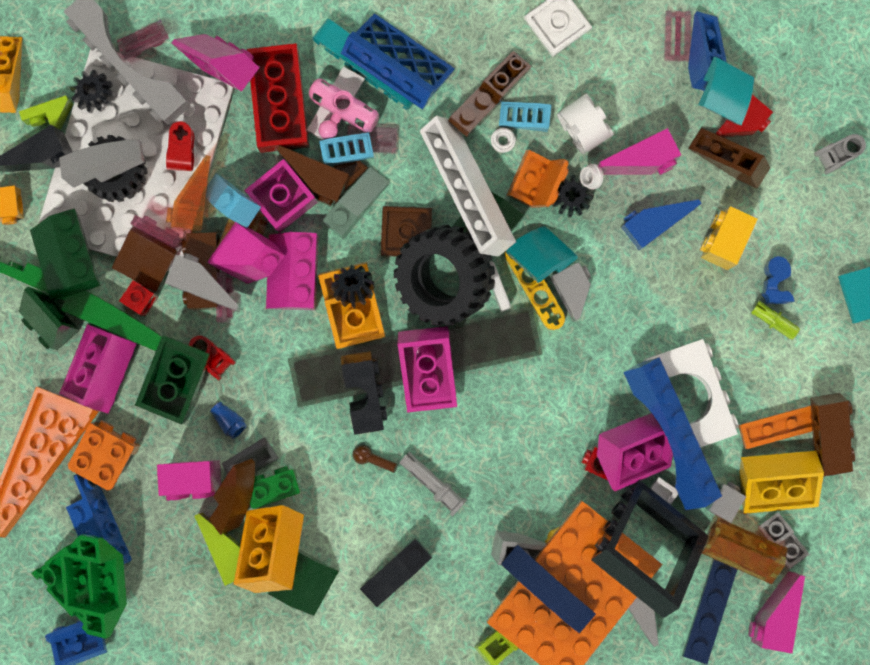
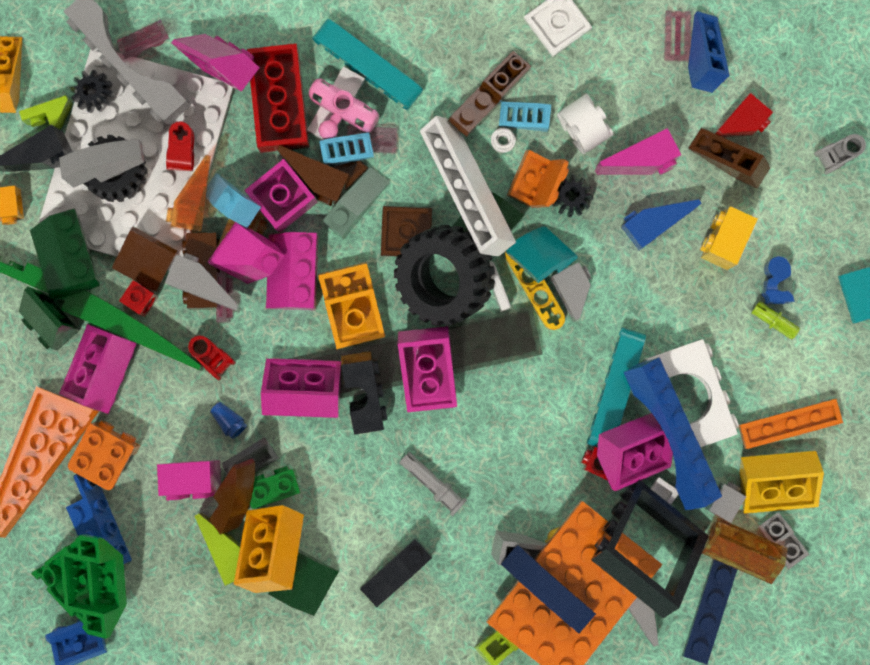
(149, 226): clear pink plate -> none
(173, 380): dark green slope -> none
(301, 388): none -> dark pink slope
(353, 286): black gear -> none
(362, 455): reddish brown bar -> none
(392, 70): blue fence -> none
(591, 176): white plate -> none
(617, 390): none -> teal beam
(727, 91): teal slope -> none
(778, 618): dark pink slope -> none
(832, 433): reddish brown brick -> none

